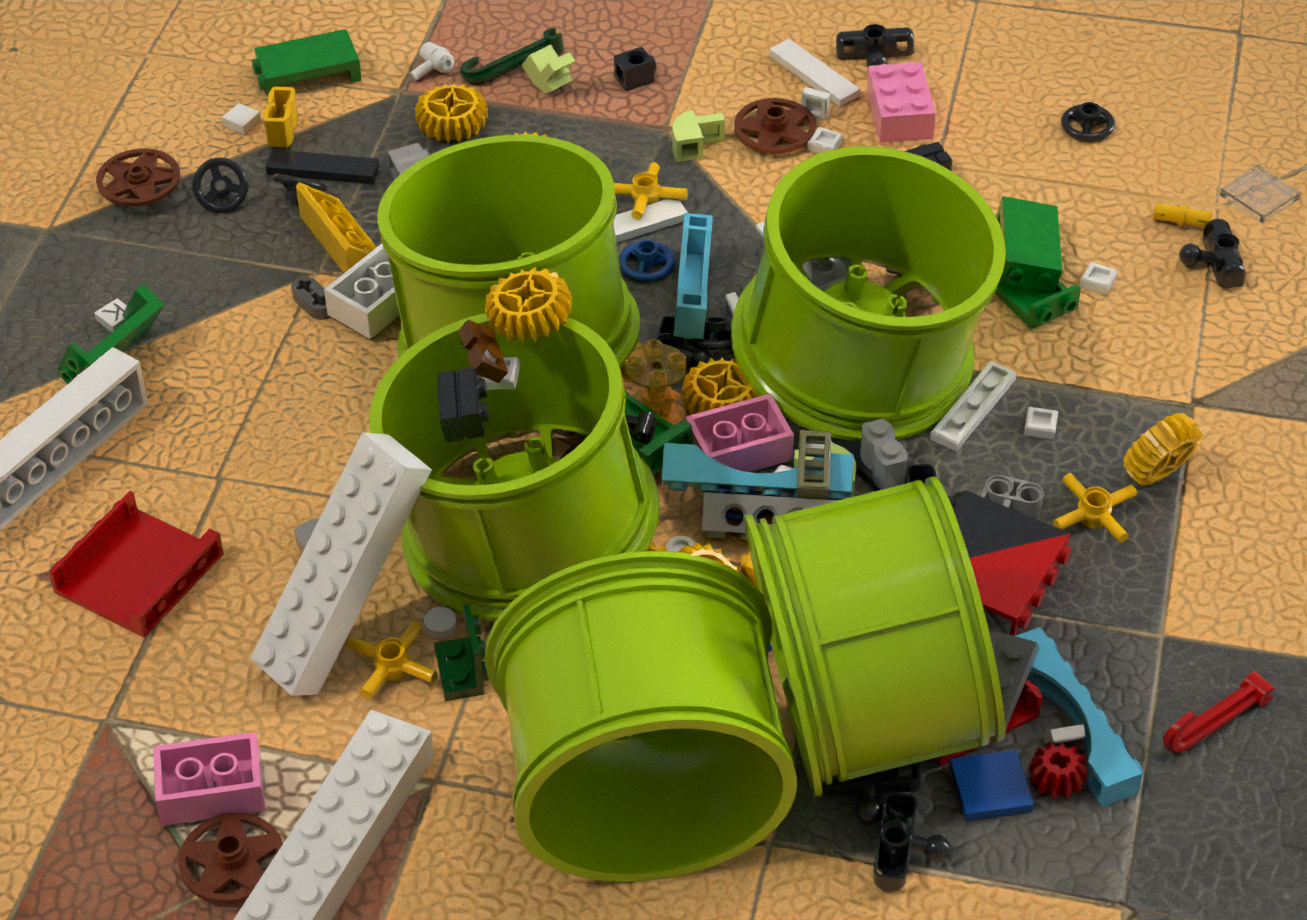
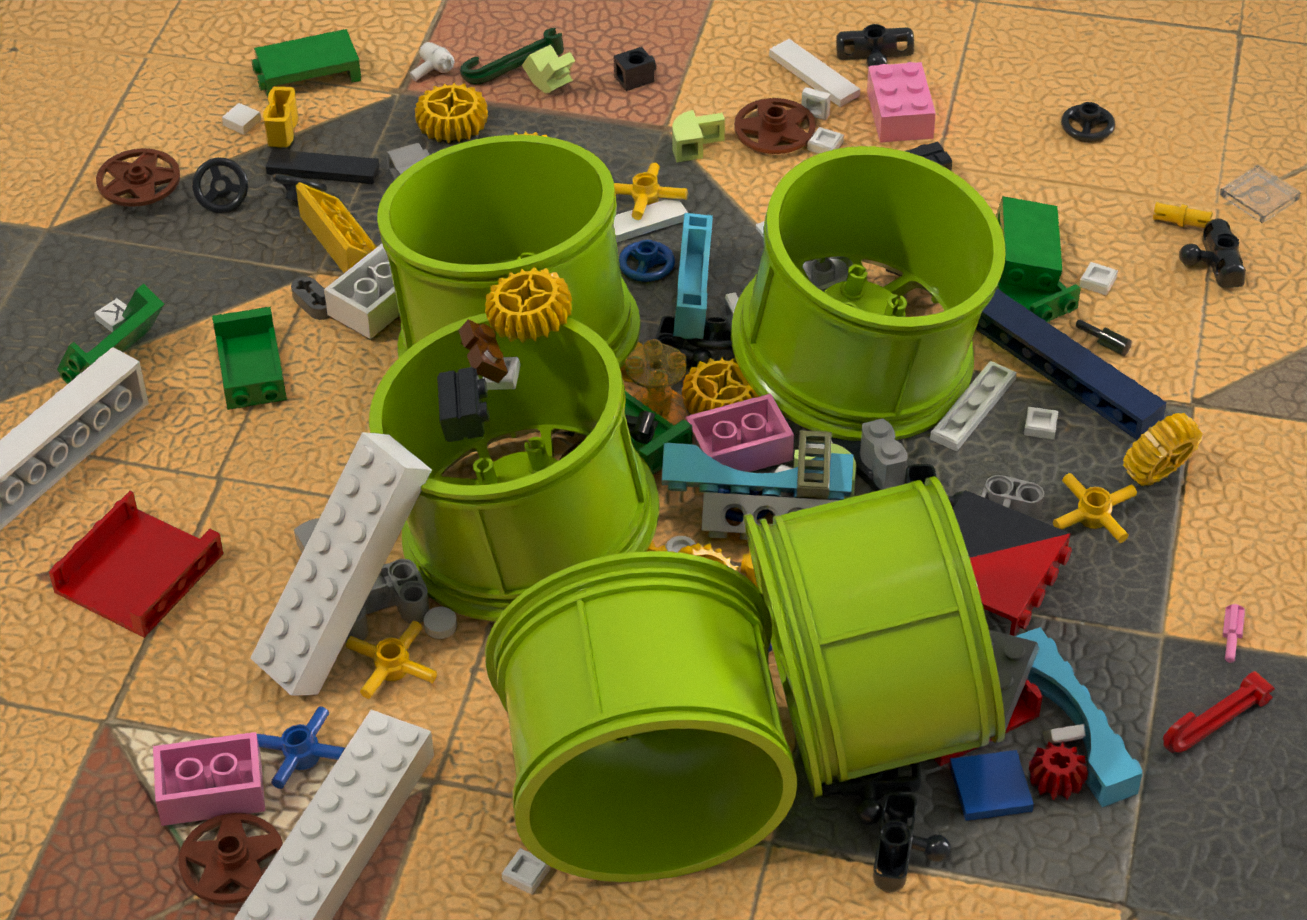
(249, 358): none -> green panel
(300, 747): none -> blue bar
(397, 585): none -> light grey beam
(461, 662): dark green bracket -> none
(525, 871): none -> white tile
(1070, 366): none -> dark blue brick
(1107, 338): none -> black axle
(1233, 629): none -> bright pink axle

